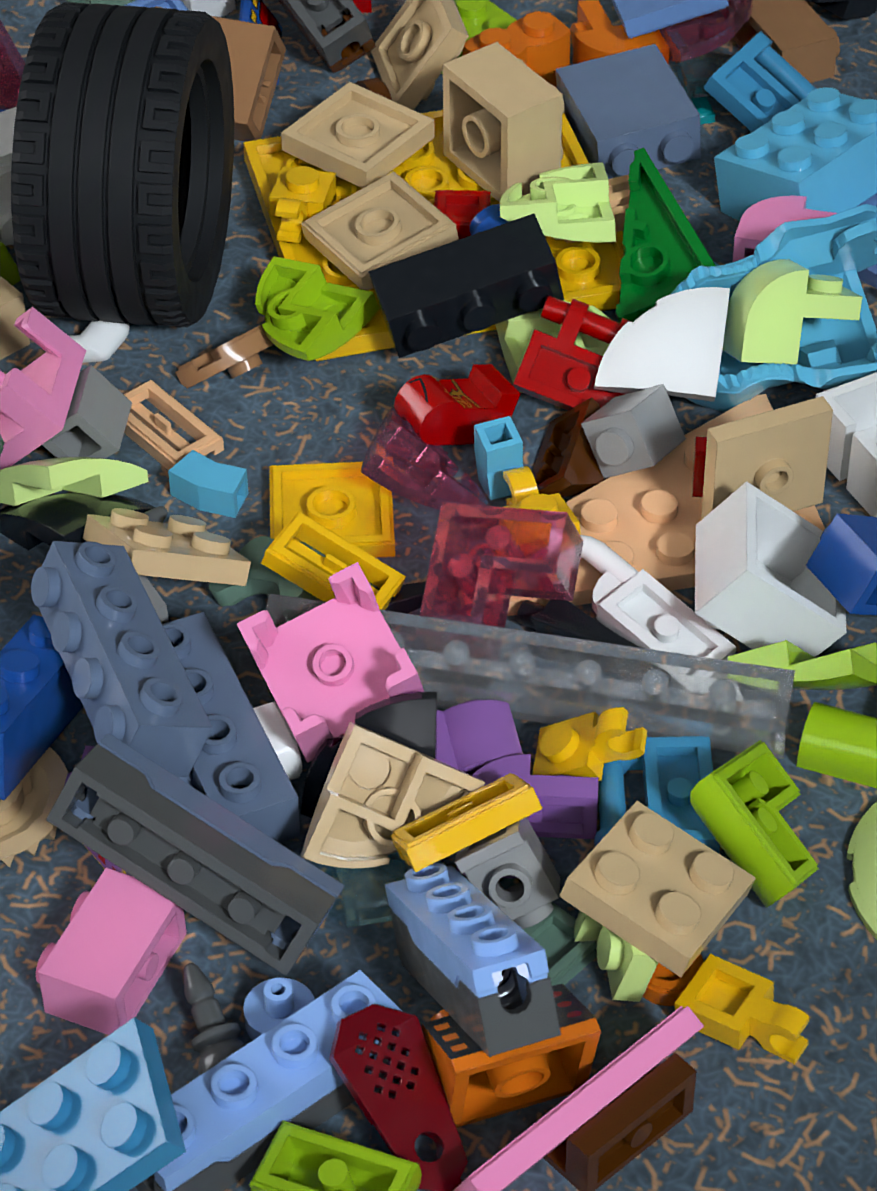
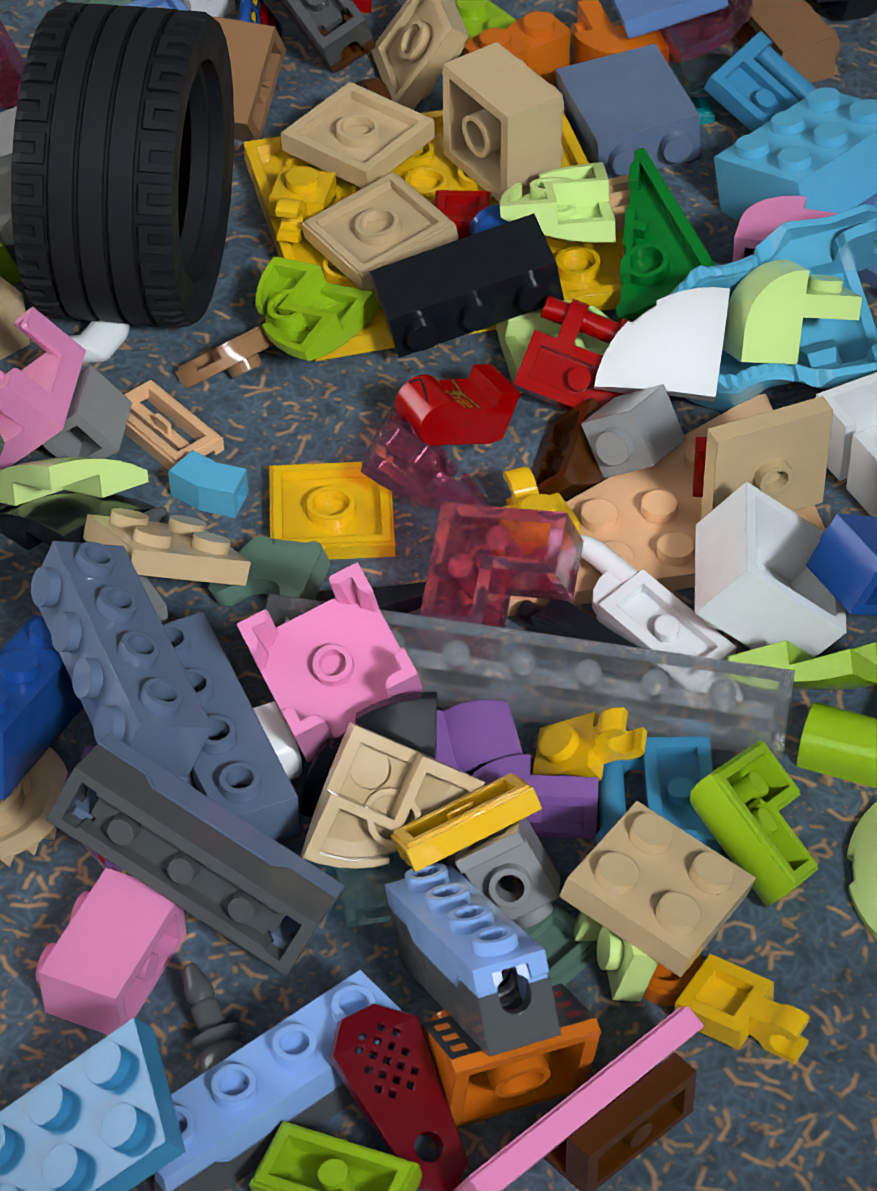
(272, 1003): light blue tile -> none
(312, 570): yellow tile -> none
(496, 450): medium azure piece -> none

